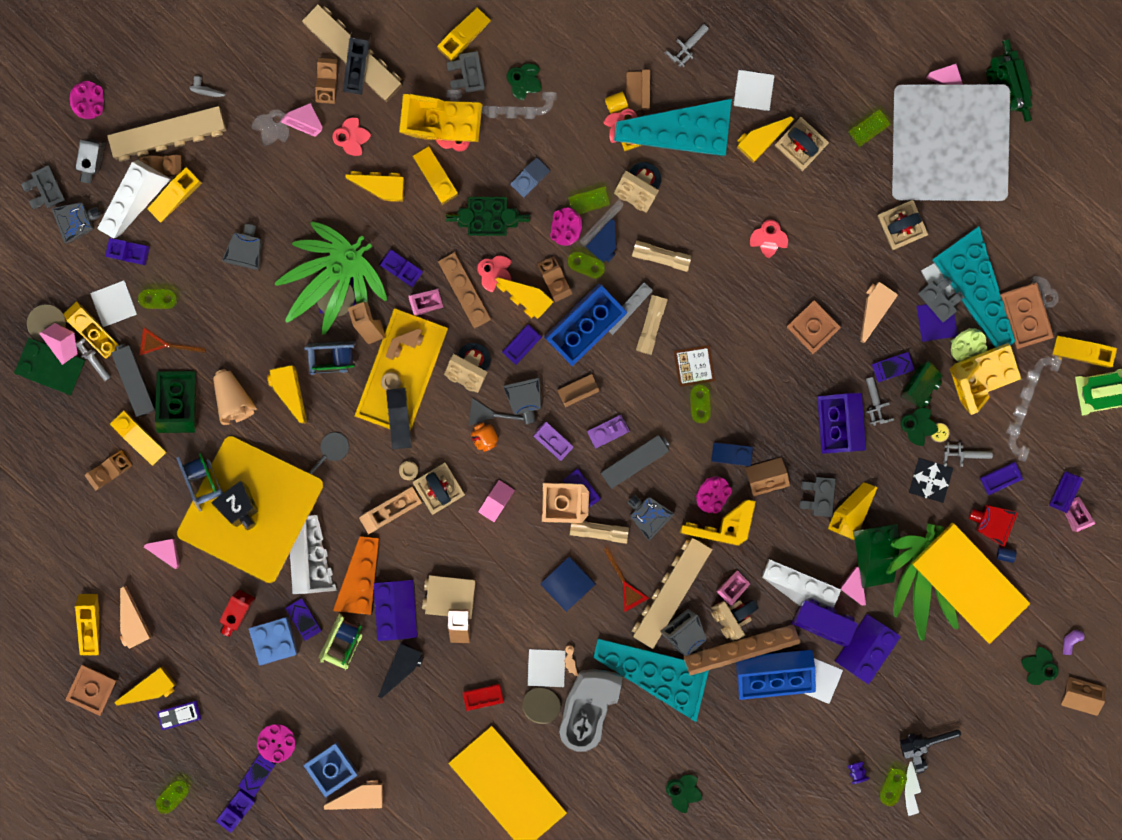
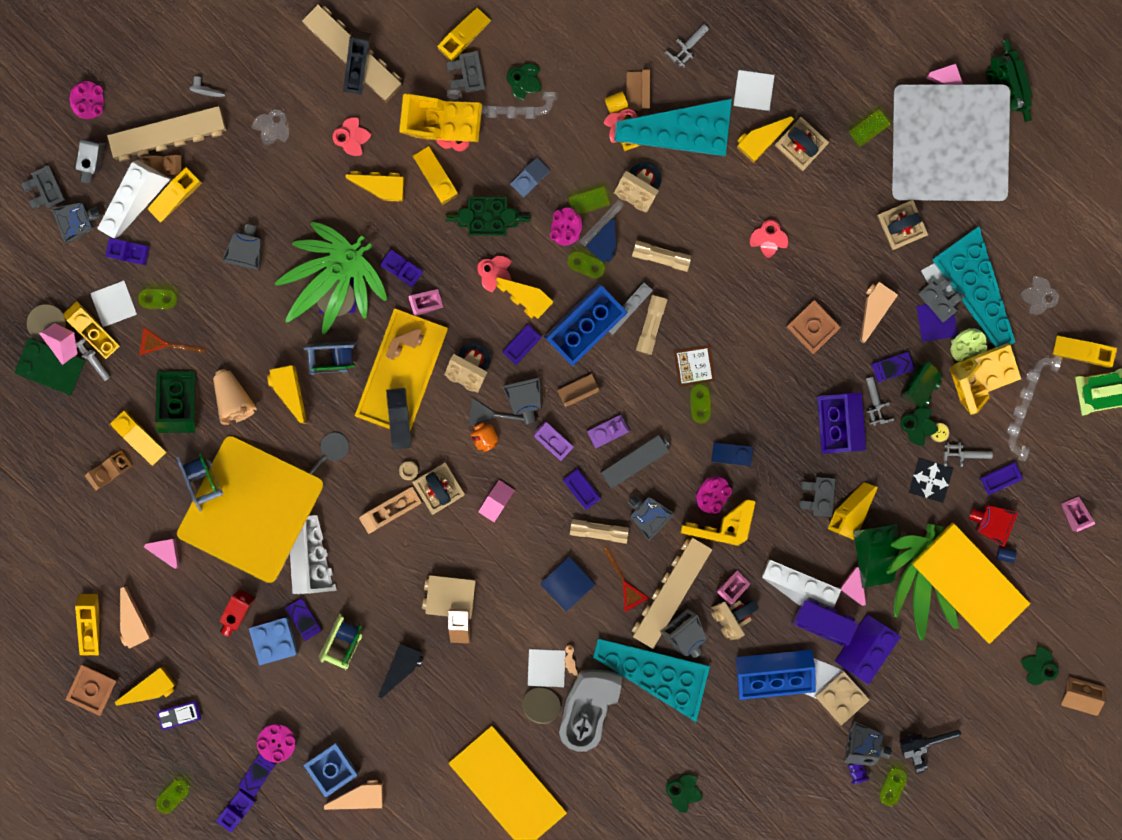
(133, 380): dark grey brick -> none
(237, 506): black torso -> none
(303, 120): bright pink slope -> none
(326, 80): medium nougat slope -> none
(358, 584): orange wing -> none
(362, 321): medium nougat slope -> none
(390, 381): tan tile -> none
(395, 610): dark purple slope -> none
(464, 290): medium nougat plate -> none
(483, 697): red plate -> none
(554, 278): medium nougat slope -> none
(565, 502): light nougat slope -> none
(741, 649): medium nougat plate -> none
(767, 476): medium nougat panel -> none
(842, 698): none -> tan plate
(865, 746): none -> dark grey torso
(911, 788): white sticker -> none
(1027, 315): nougat tile -> none
(1066, 492): dark purple tile -> none
(1071, 639): medium lavender arm -> none

